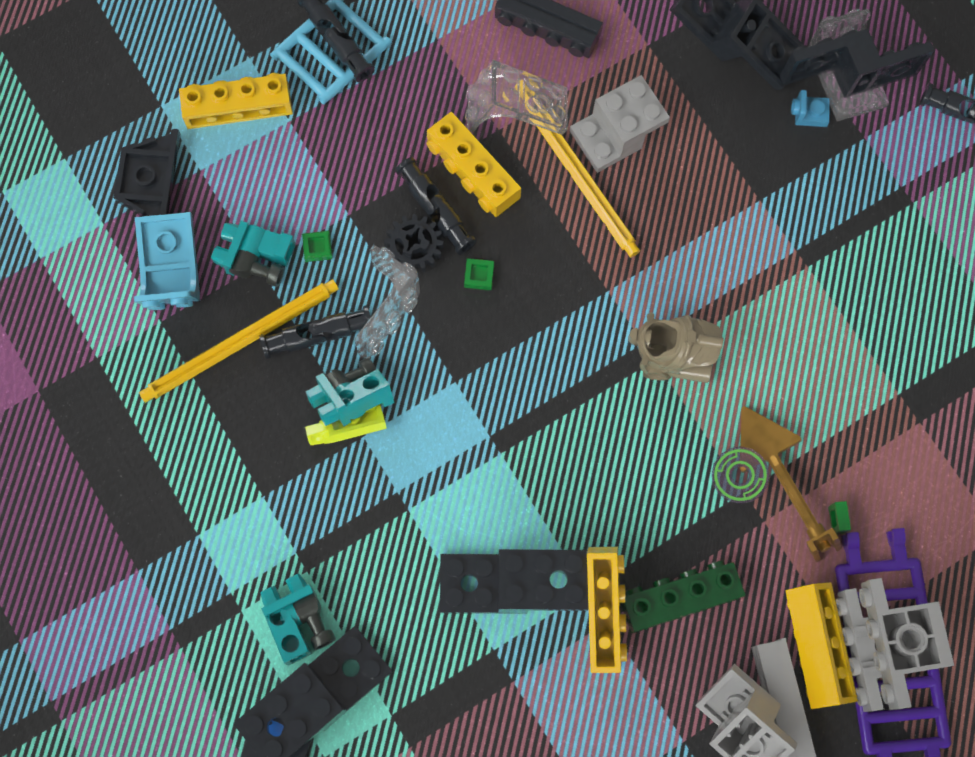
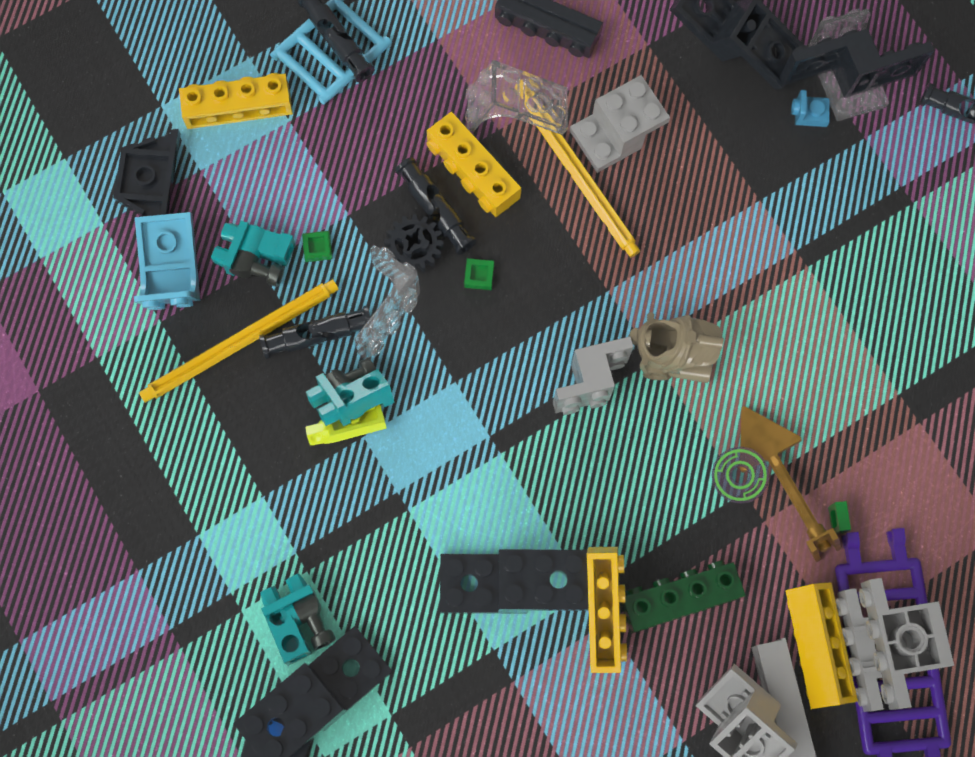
(592, 375): none -> light grey bracket

